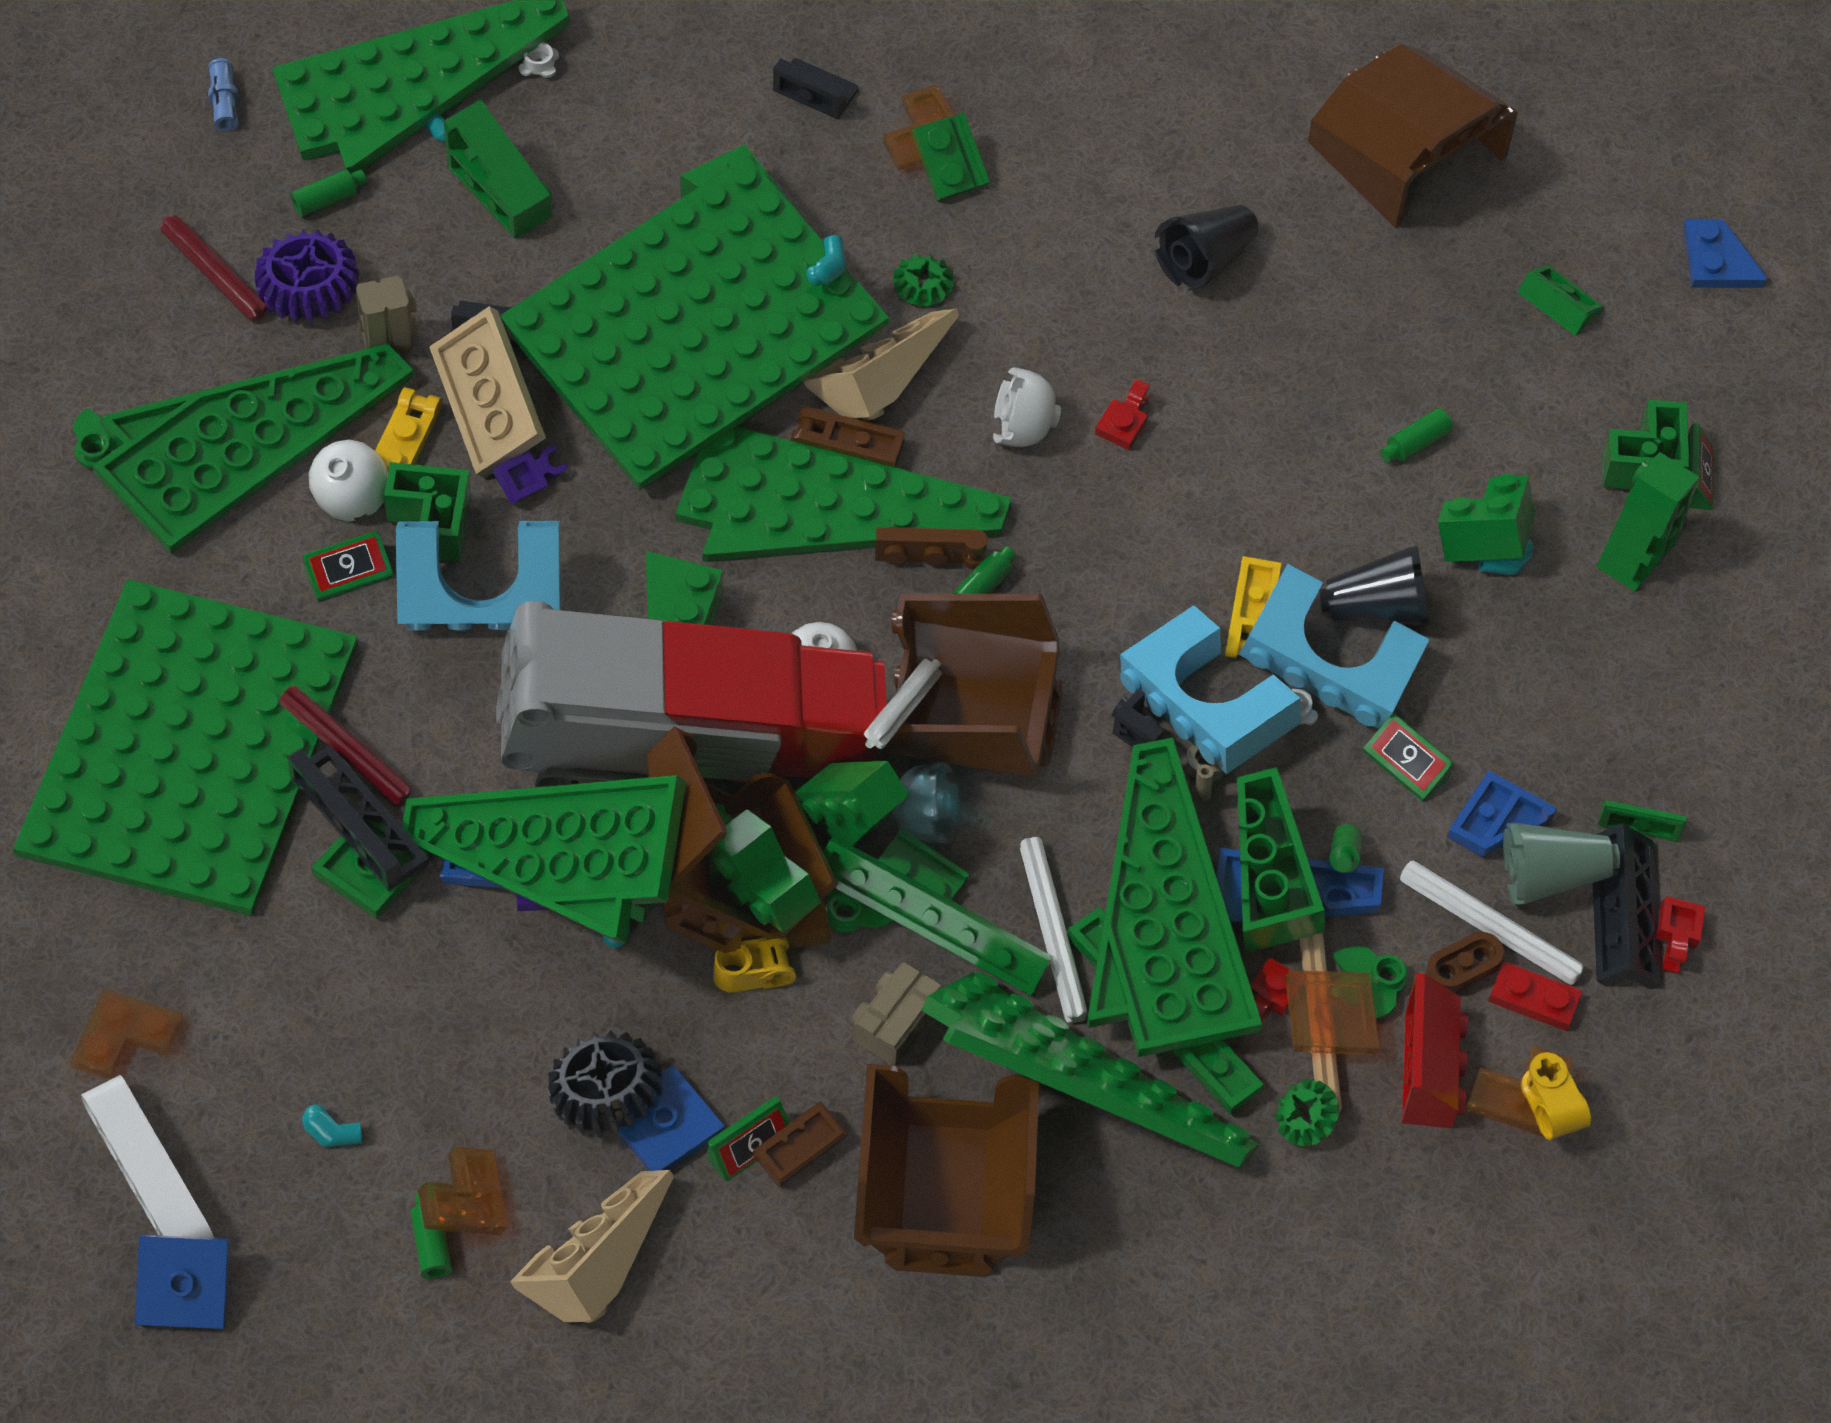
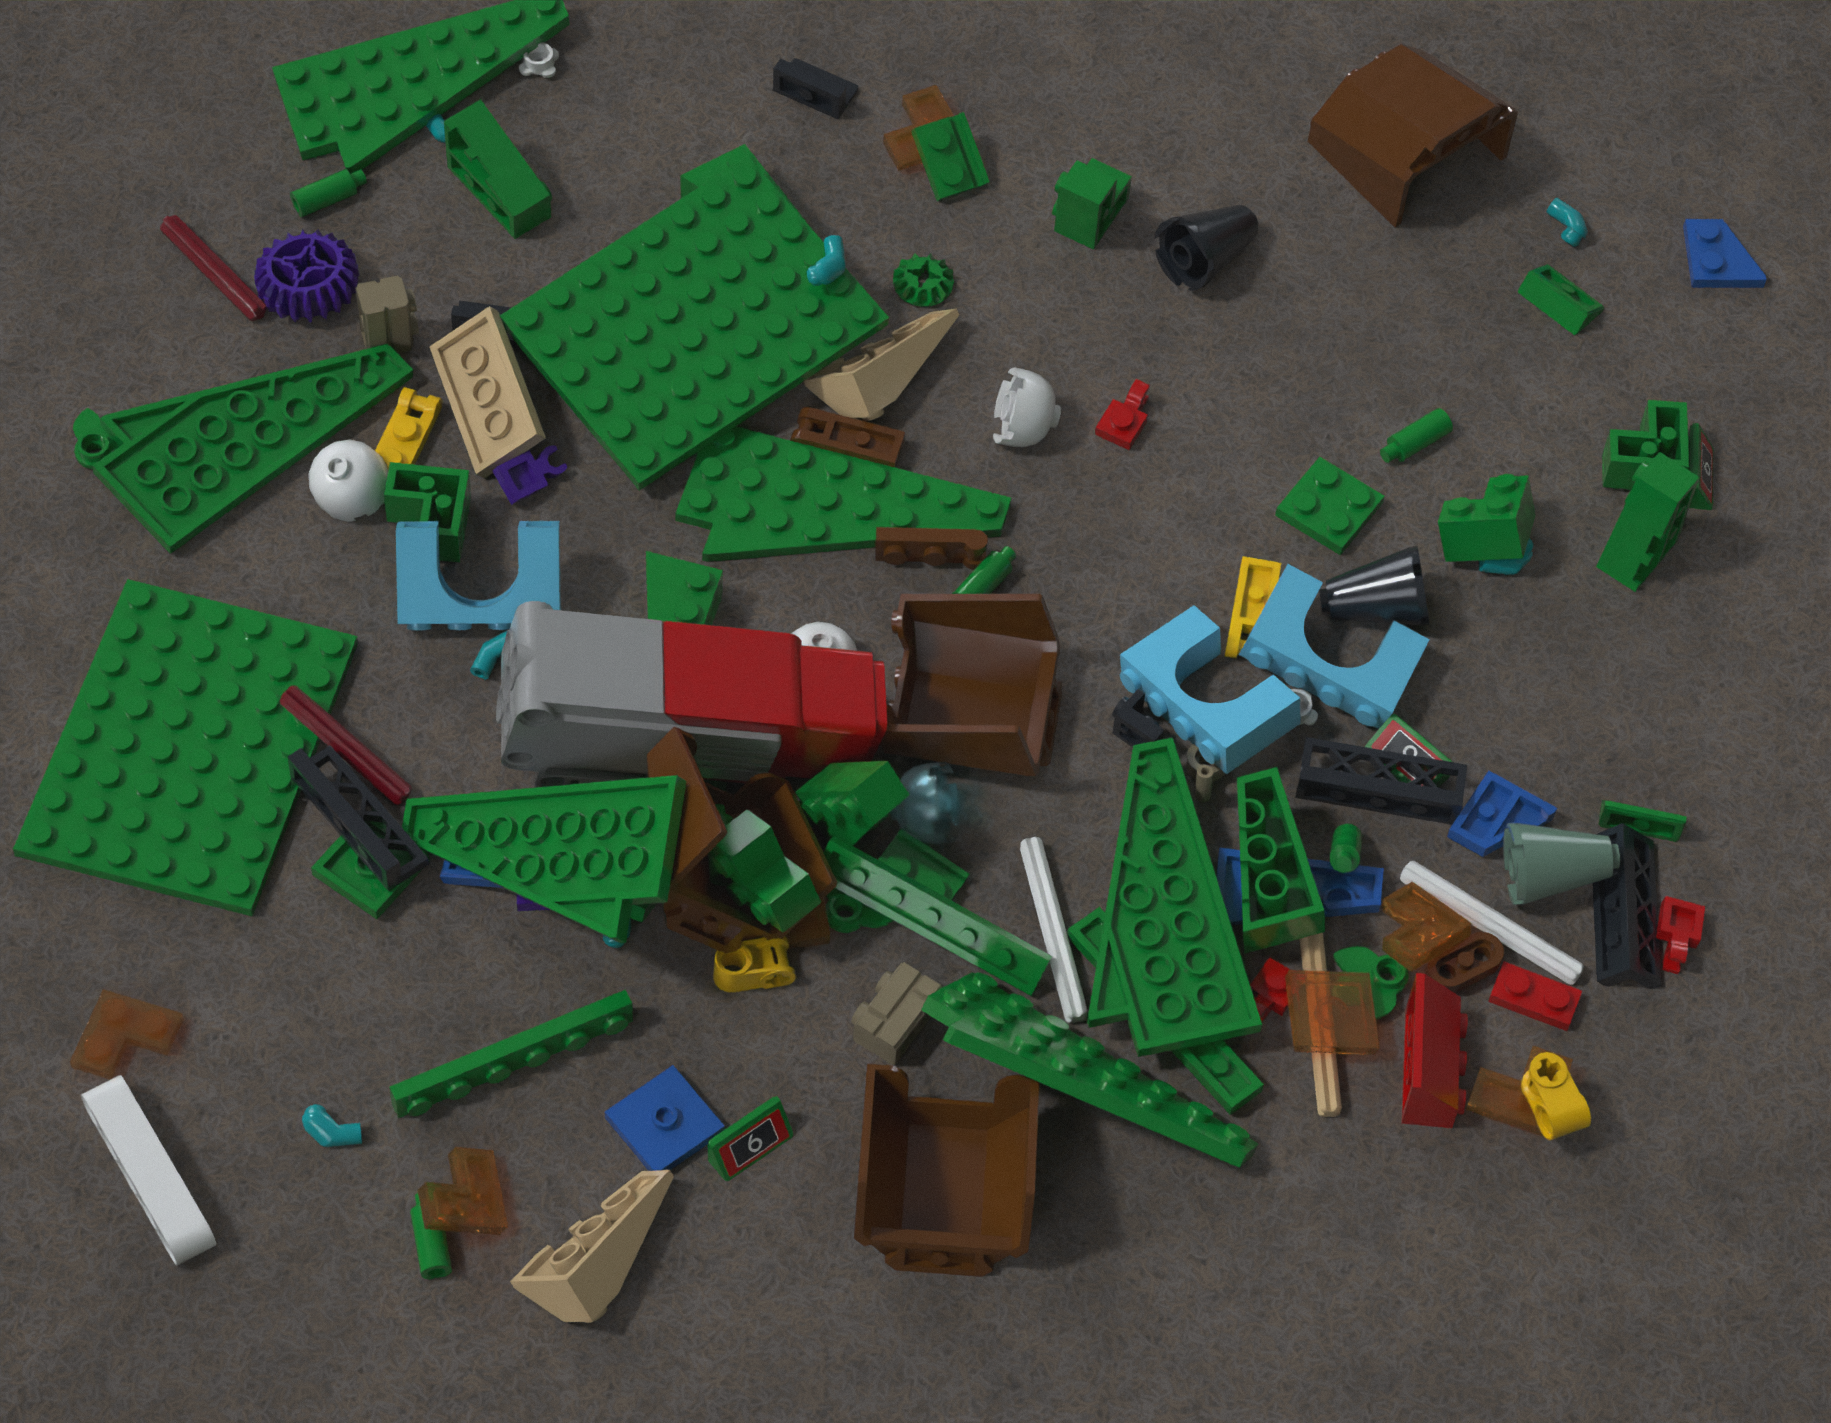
(182, 1281): blue plate -> none
(223, 94): medium blue pin -> none
(347, 566): slope -> none
(488, 656): none -> teal arm
(498, 1060): none -> green plate
(579, 1087): black gear -> none
(799, 1144): reddish brown plate -> none
(902, 704): white axle -> none
(1089, 201): none -> green brick
(1323, 1113): green gear -> none
(1329, 505): none -> green plate
(1381, 794): none -> black fence
(1426, 926): none -> clear orange plate
(1571, 218): none -> teal arm

